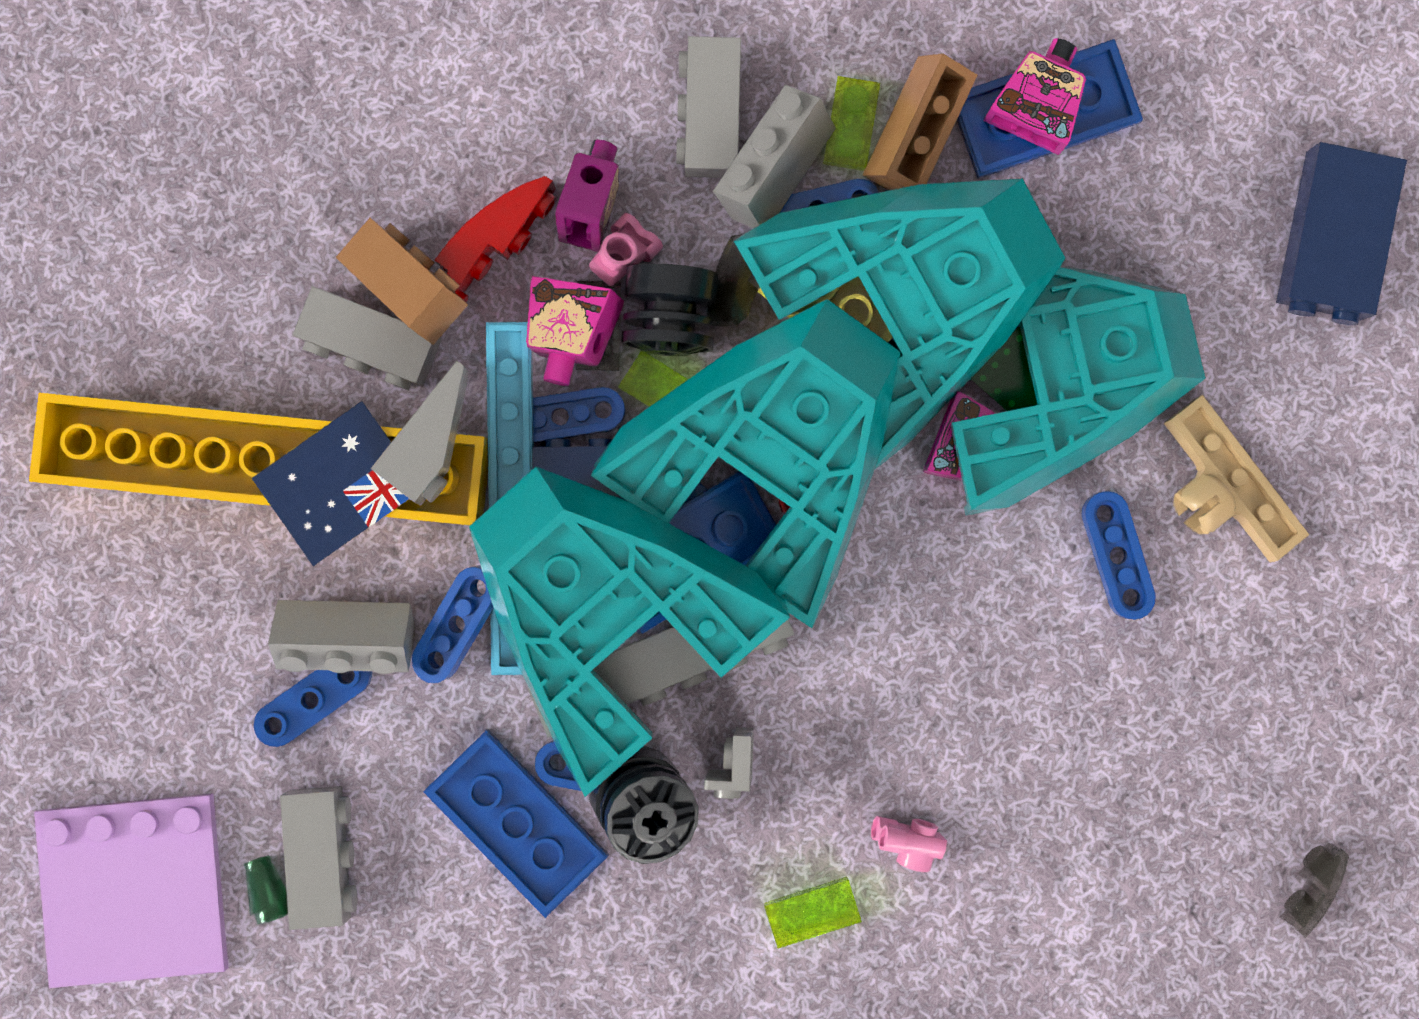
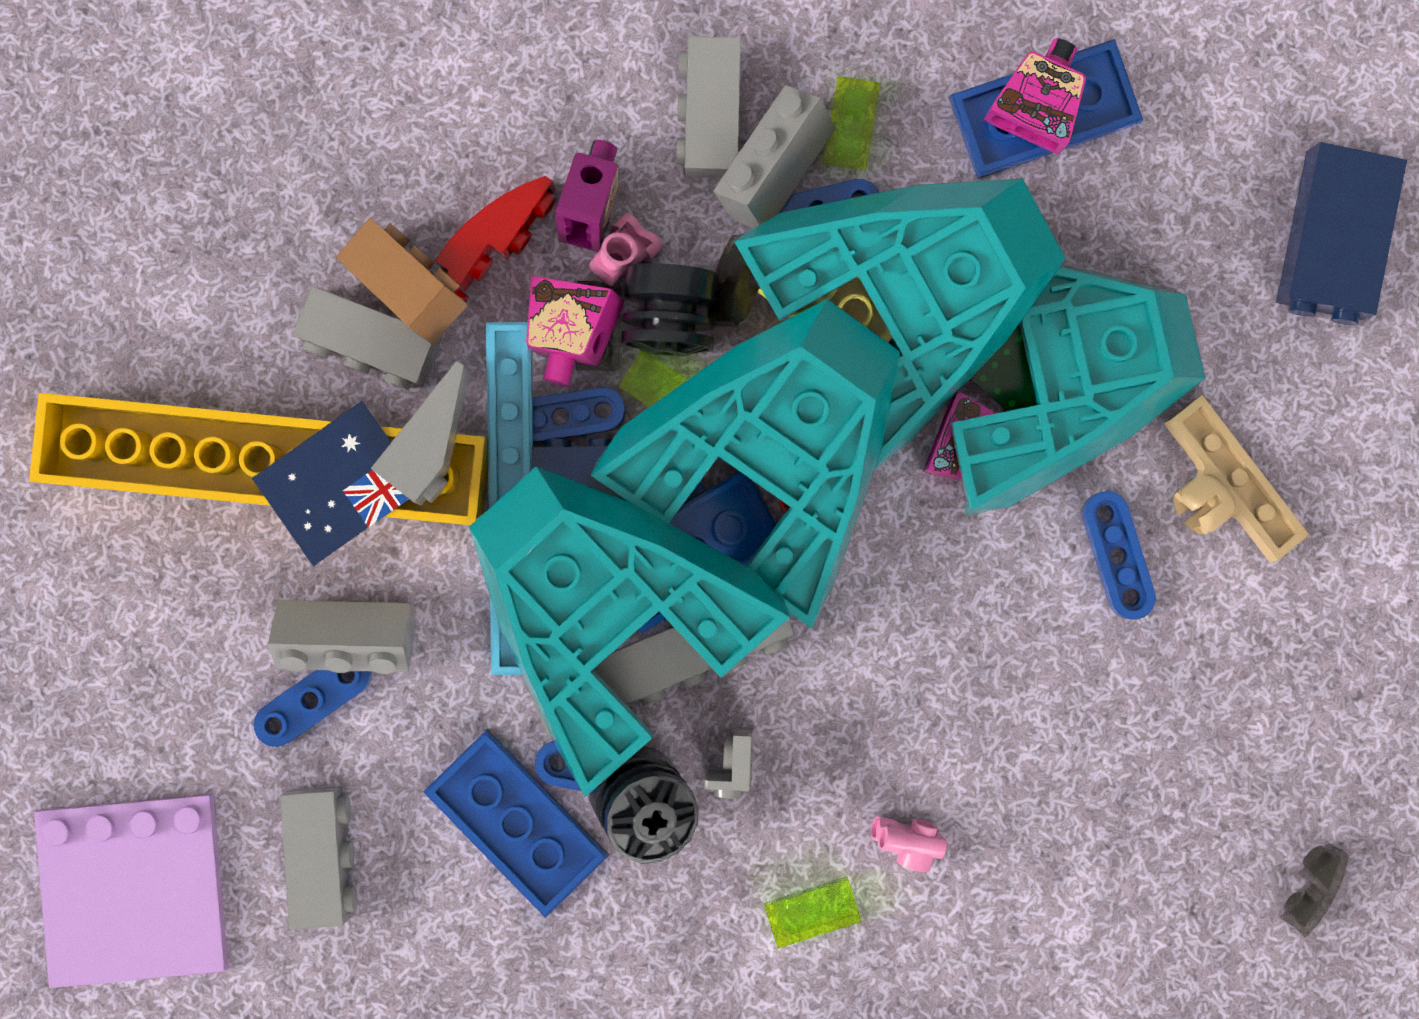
(265, 891): clear green cone -> none
(443, 633): blue plate -> none
(920, 122): medium nougat brick -> none

